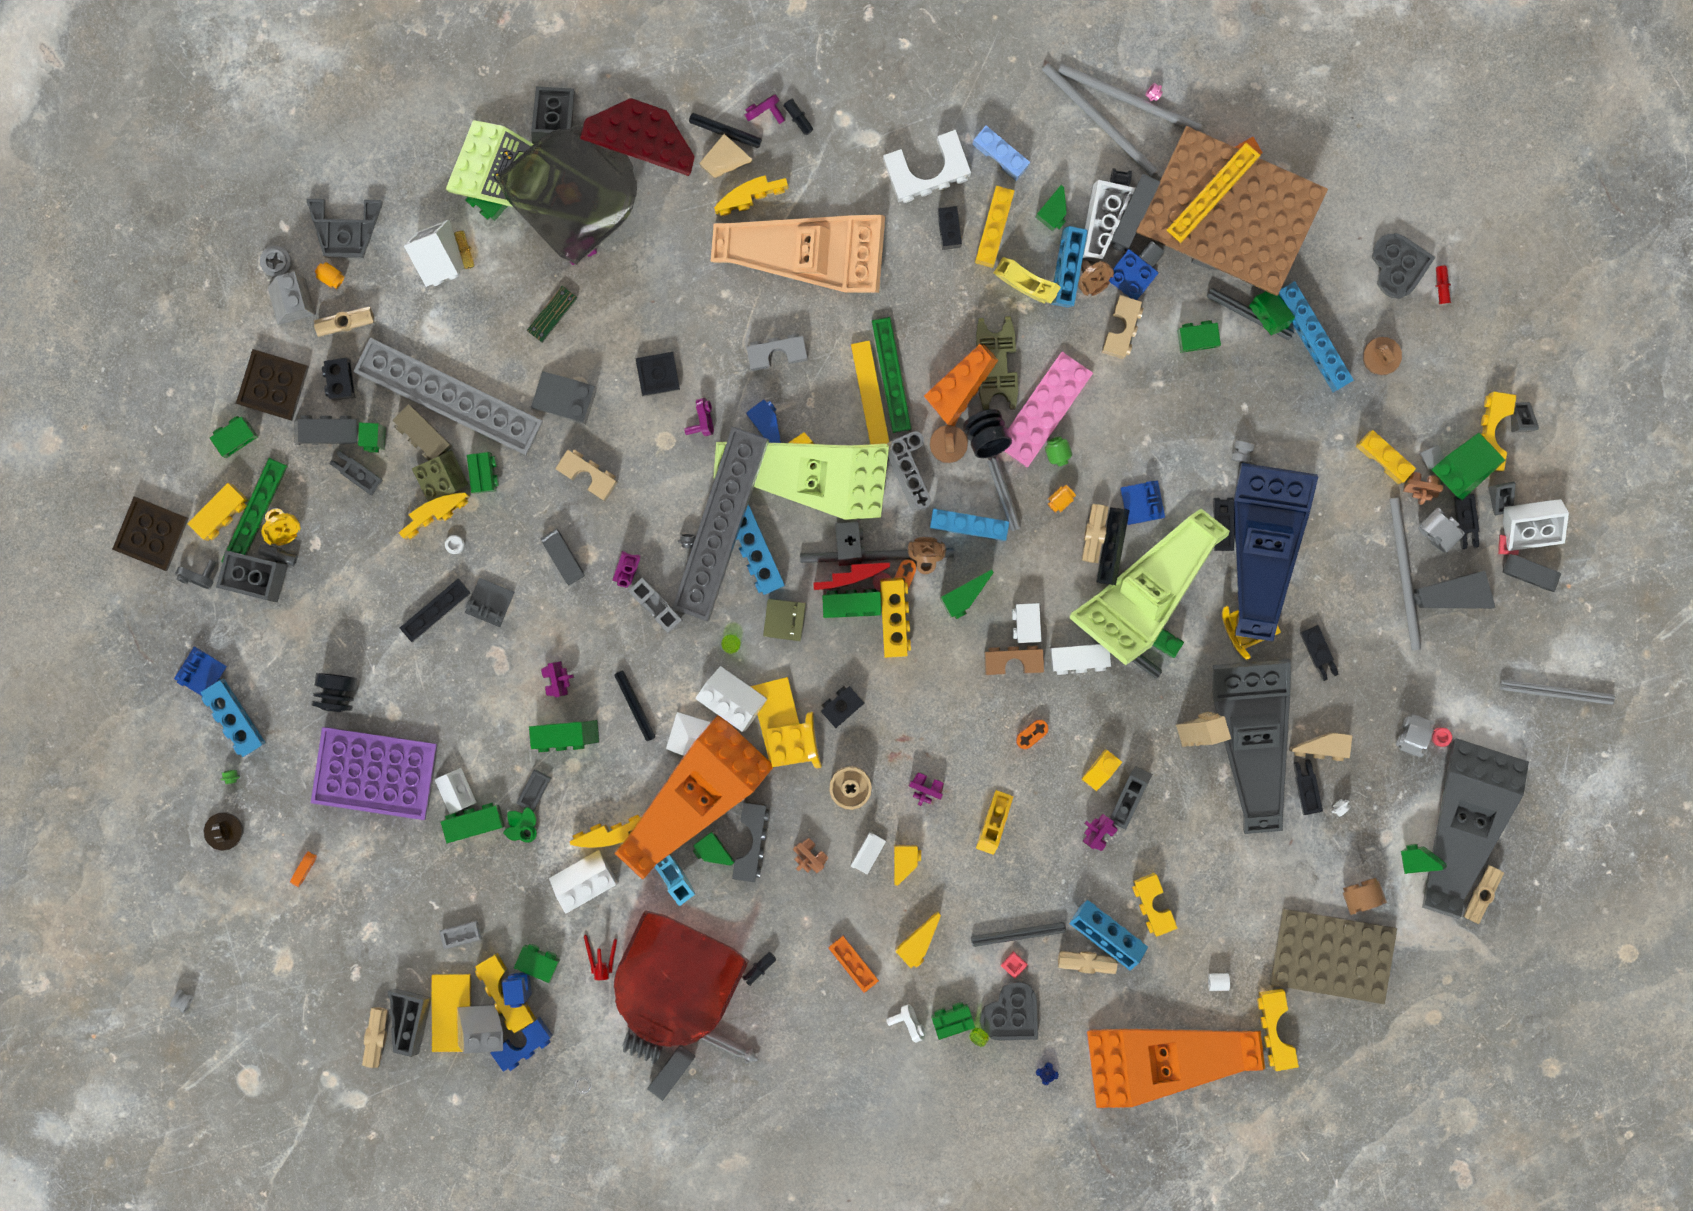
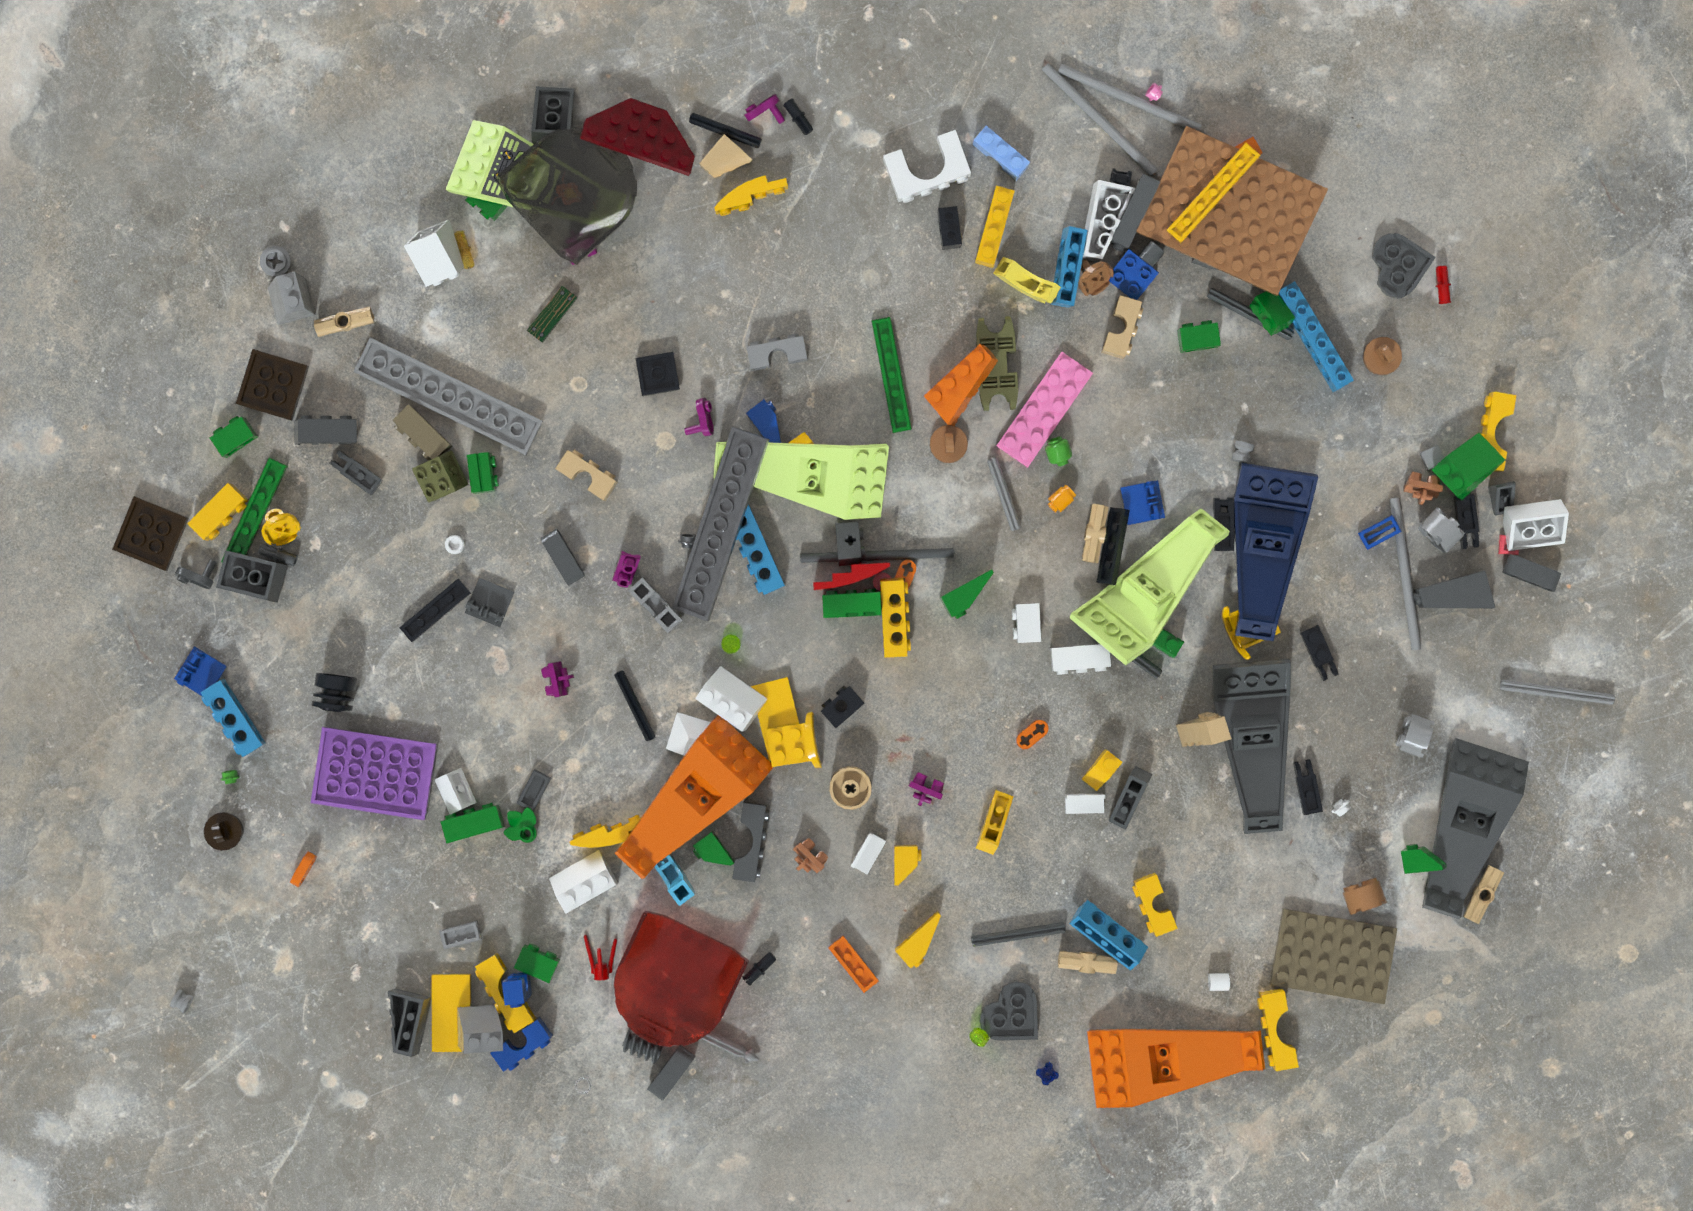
(329, 275): light orange brick -> none
(344, 236): dark grey wing -> none
(345, 378): black brick -> none
(371, 437): green brick -> none
(375, 1037): tan piece -> none
(440, 508): yellow slope -> none
(563, 735): green wedge -> none
(564, 397): dark grey slope -> none
(784, 619): olive bracket -> none
(841, 252): light nougat wing -> none
(870, 393): yellow tile -> none
(908, 1015): white piece -> none
(911, 472): light grey beam -> none
(927, 551): medium nougat tile -> none
(952, 1021): green brick -> none
(969, 525): dark azure brick -> none
(987, 433): black wheel -> none
(1014, 964): coral tile -> none
(1031, 659): medium nougat arch -> none
(1054, 210): green slope -> none
(1084, 803): none -> white panel
(1097, 830): magenta hips -> none
(1329, 744): tan slope -> none
(1364, 540): none -> blue tile
(1393, 462): yellow arch -> none
(1441, 737): coral tile -> none
(1523, 418): dark grey slope -> none

